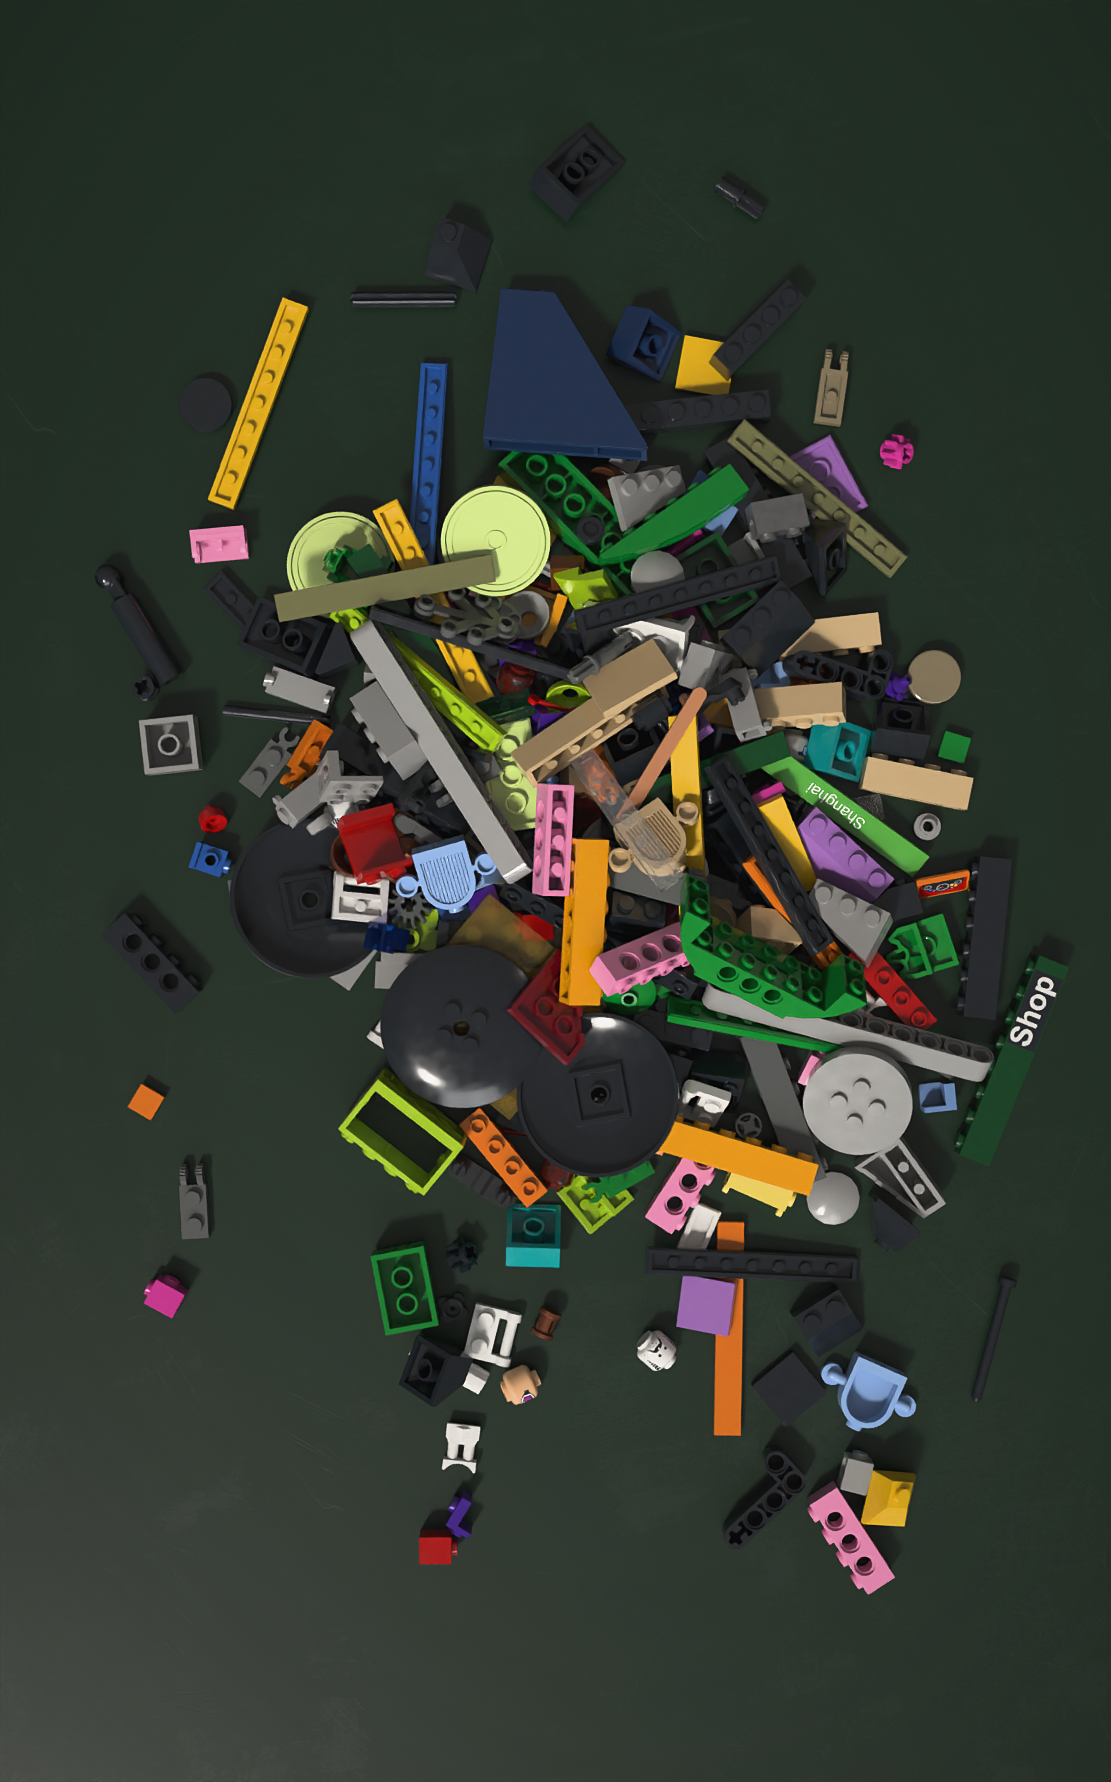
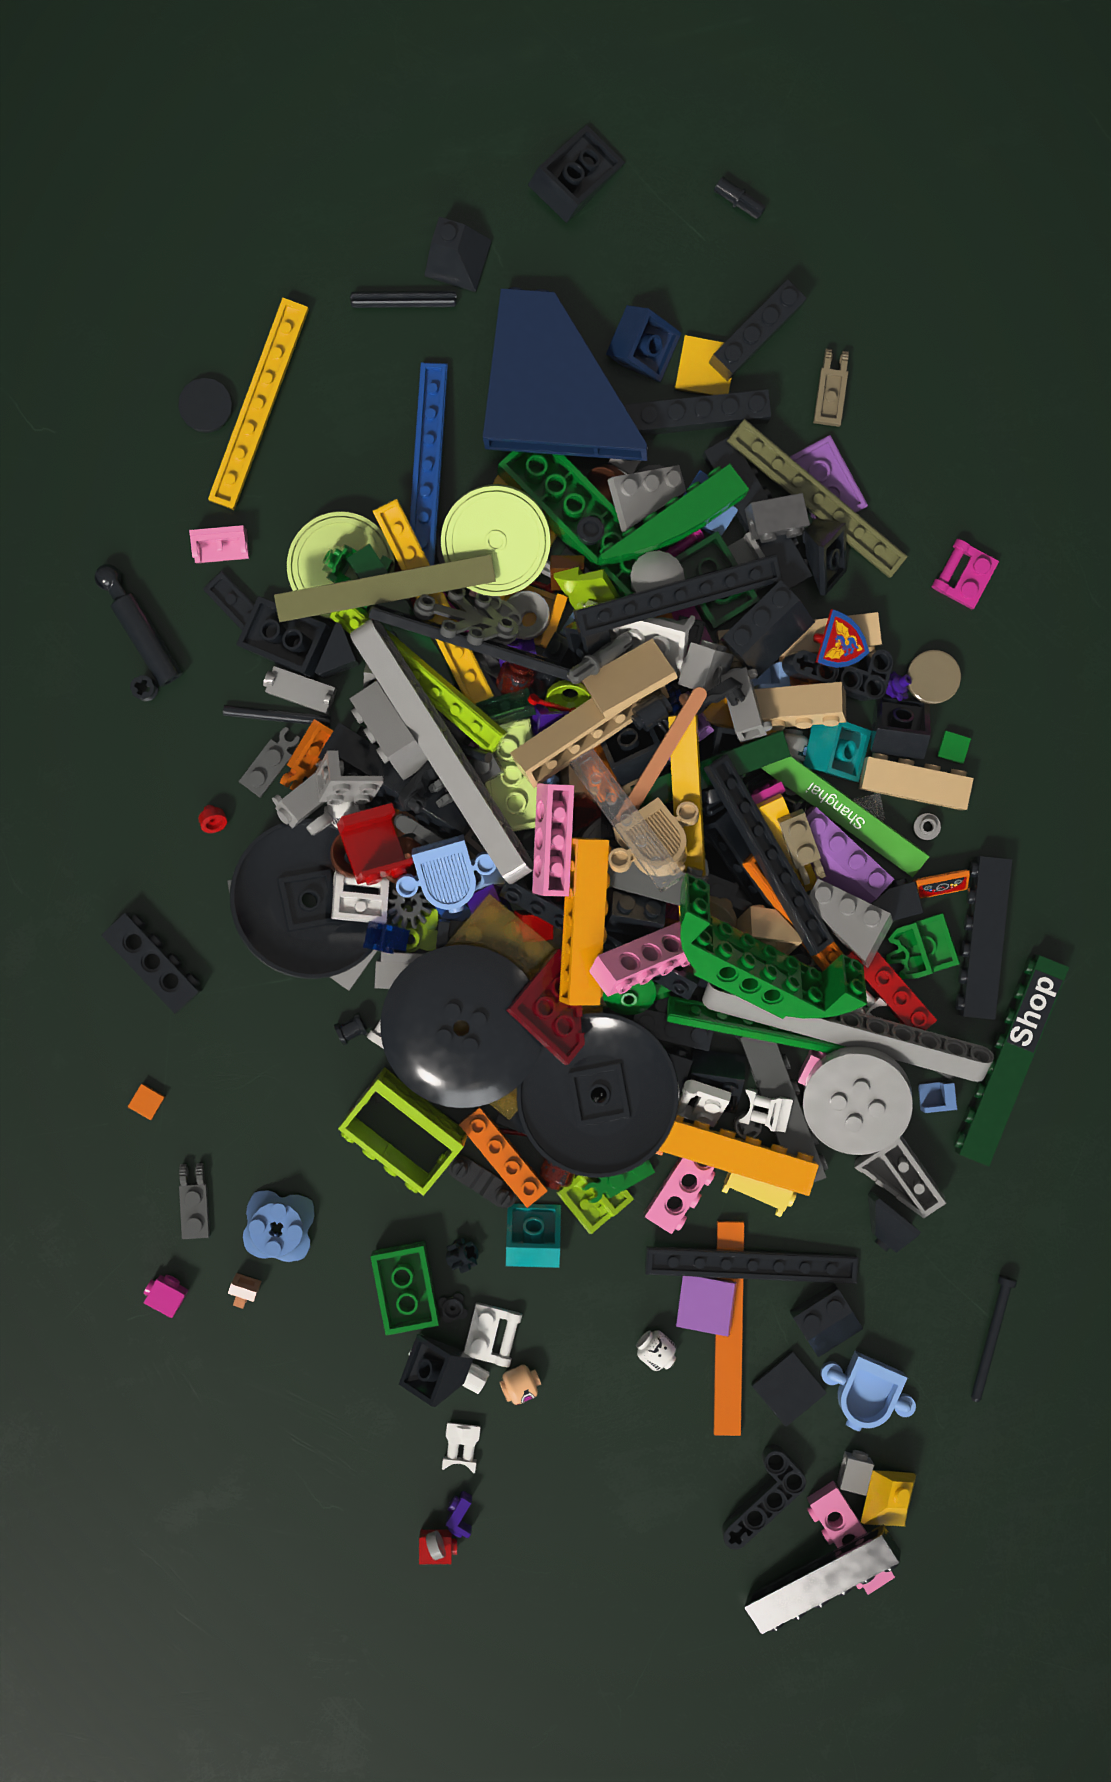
(171, 745): light grey brick -> none
(200, 855): blue brick -> none
(244, 1289): none -> nougat tile
(292, 1211): none -> medium blue brick
(350, 1029): none -> black bush
(435, 1545): none -> light grey tile
(546, 1323): copper bush -> none
(699, 1227): white tile -> none
(777, 1115): none -> white piece
(801, 844): none -> dark tan hinge
(823, 1579): none -> brick
(833, 1198): light grey dish -> none
(841, 642): none -> shield
(896, 451): dark pink gear -> none
(973, 577): none -> dark pink plate

